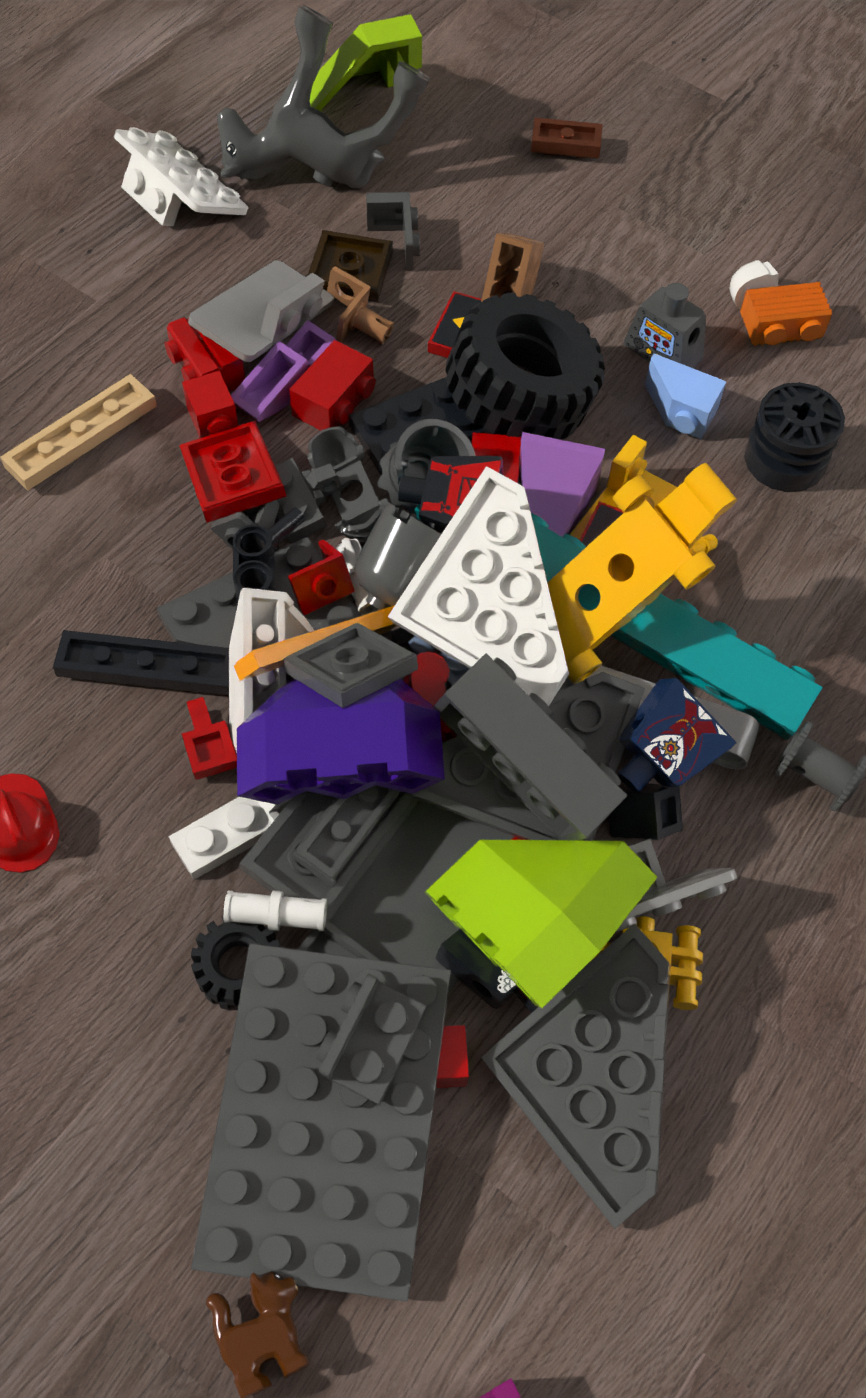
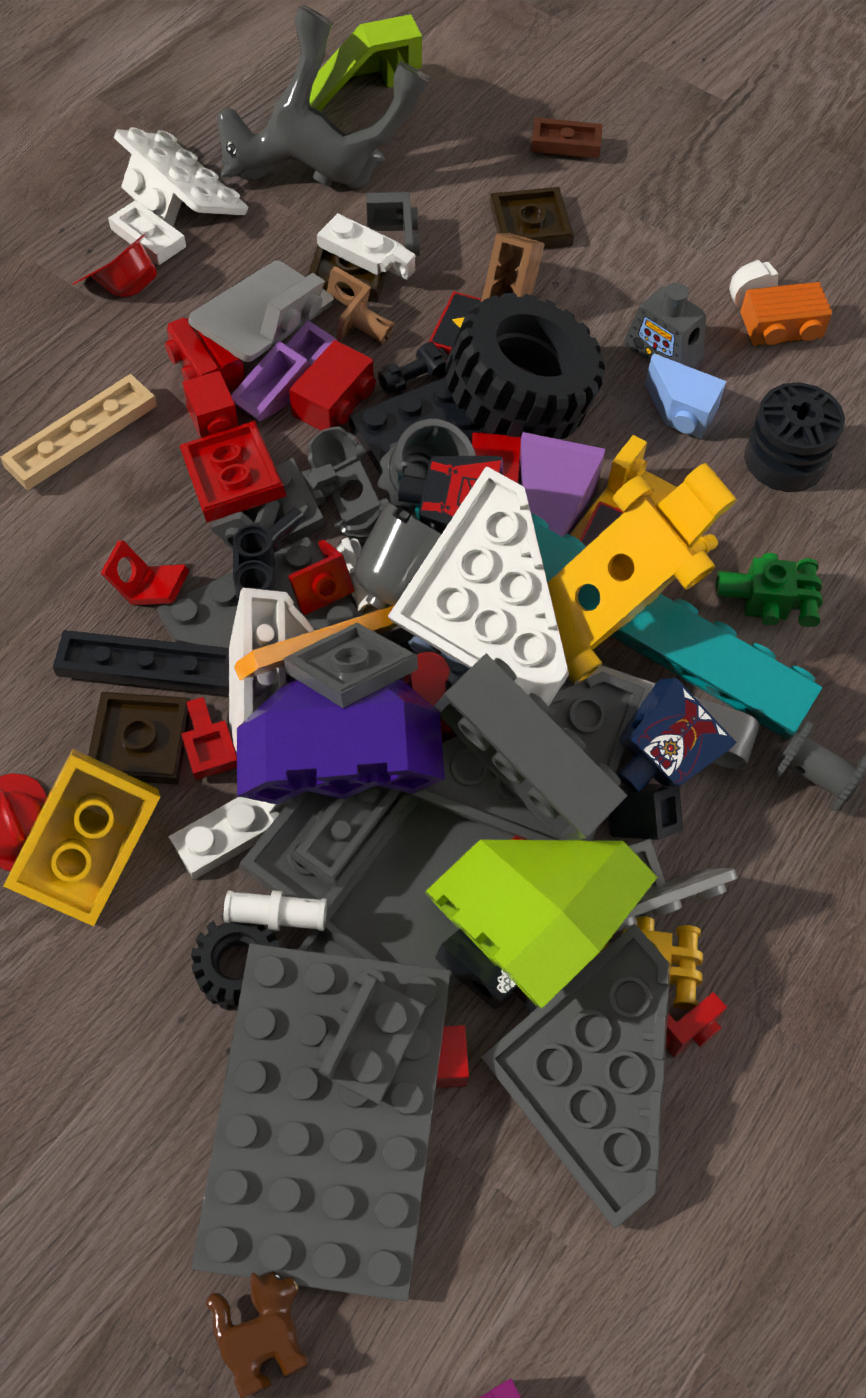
(82, 838): none -> yellow slope
(127, 272): none -> red piece
(141, 735): none -> dark brown tile
(146, 582): none -> red bracket
(161, 238): none -> white plate
(366, 247): none -> white hinge
(429, 360): none -> black bar
(533, 215): none -> dark brown tile
(696, 1026): none -> red bracket
(775, 588): none -> green piece

